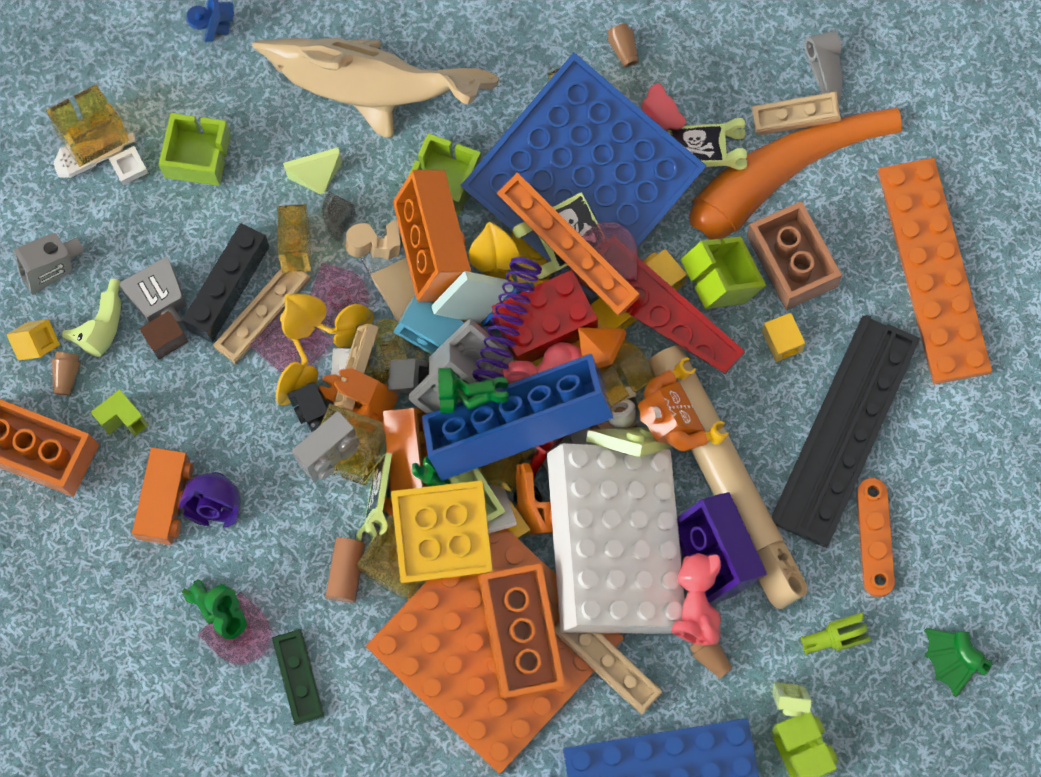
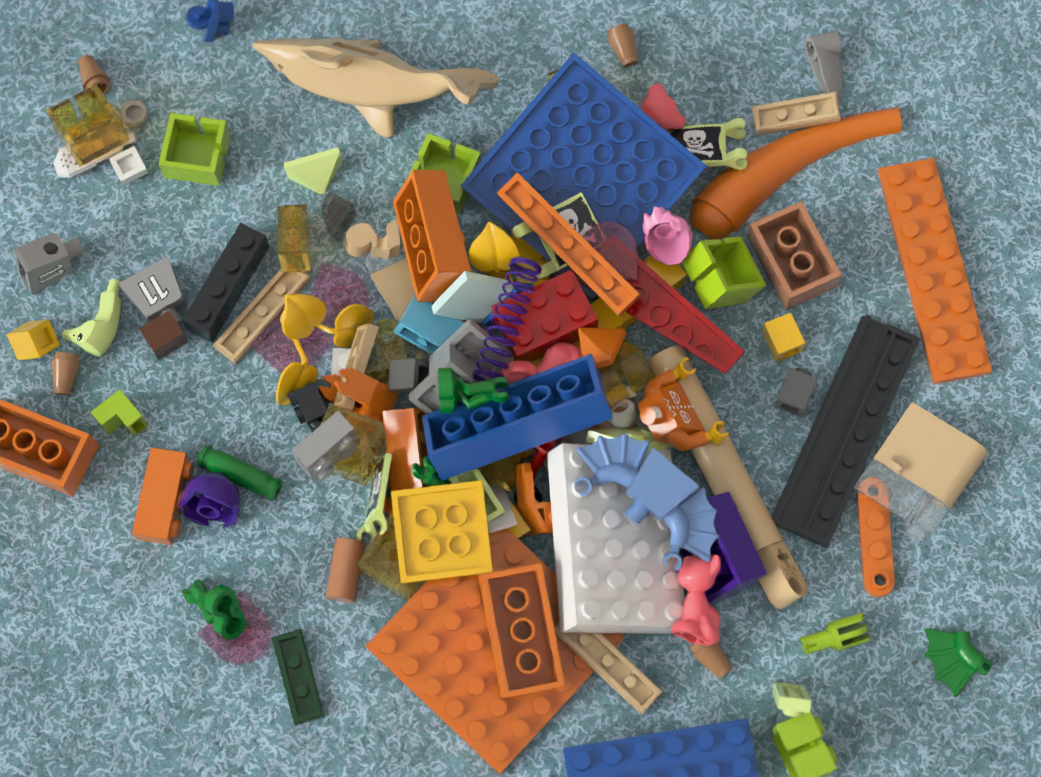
(93, 74): none -> medium nougat cone
(134, 114): none -> light grey tile
(240, 472): none -> green axle
(655, 489): none -> medium blue torso
(667, 236): none -> bright pink hair
(796, 391): none -> dark grey brick
(921, 470): none -> tan door

